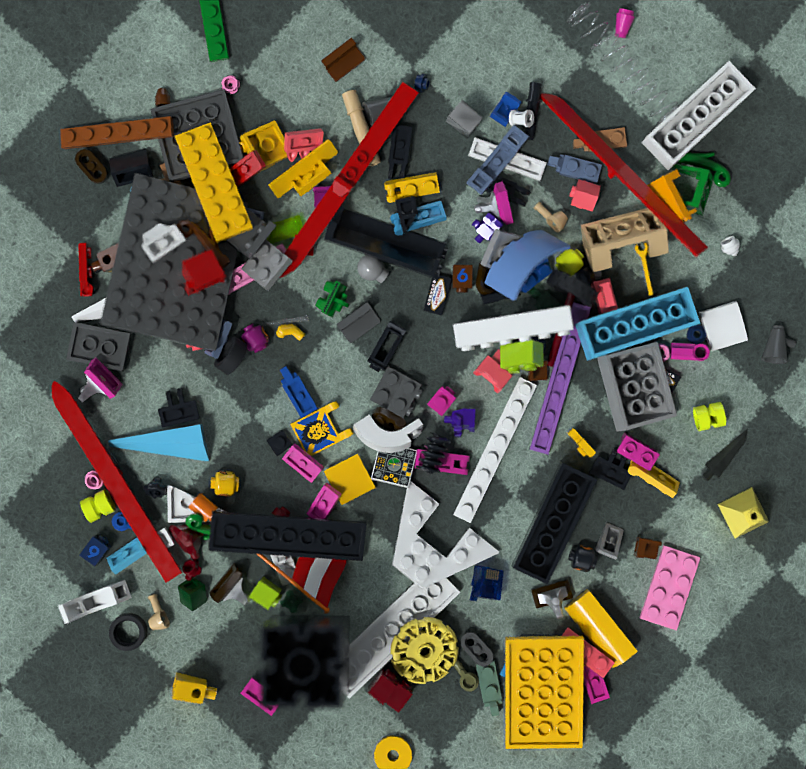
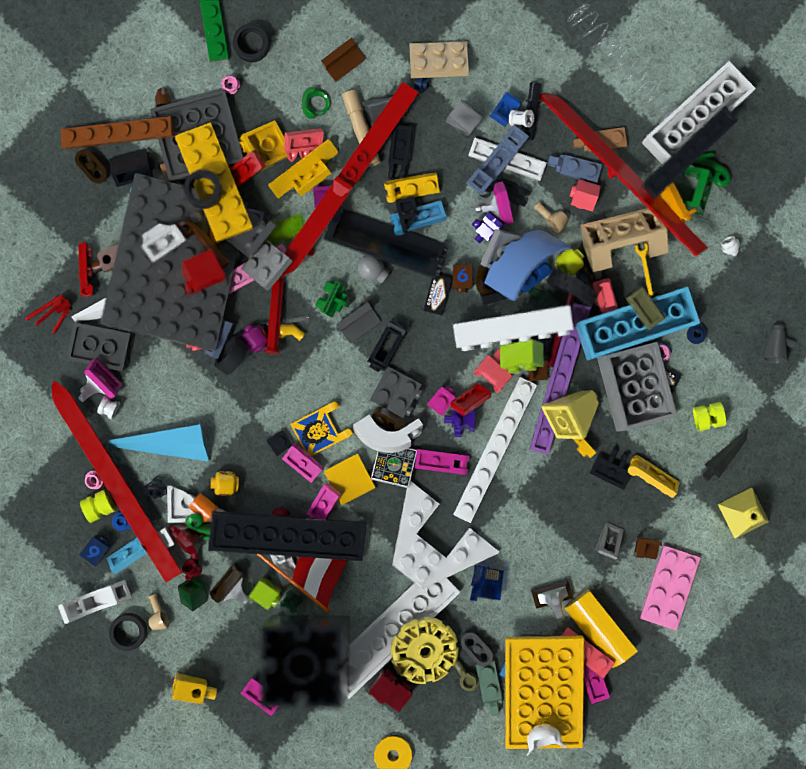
(59, 304): none -> red plant
(108, 407): none -> white wheel
(178, 413): black hinge -> none
(203, 204): none -> black tyre
(251, 57): none -> black tyre
(275, 317): none -> red axle
(297, 393): blue hinge -> none
(308, 94): none -> green piece
(433, 454): black piece -> none
(439, 59): none -> tan plate
(470, 399): none -> red plate
(543, 735): none -> white hair
(553, 523): black brick -> none
(572, 414): none -> light yellow slope
(583, 558): black head -> none
(624, 20): dark pink cone -> none
(637, 451): dark pink bracket -> none
(645, 308): none -> olive tile
(686, 351): dark pink piece -> none
(689, 152): none -> black plate
(723, 326): white slope -> none

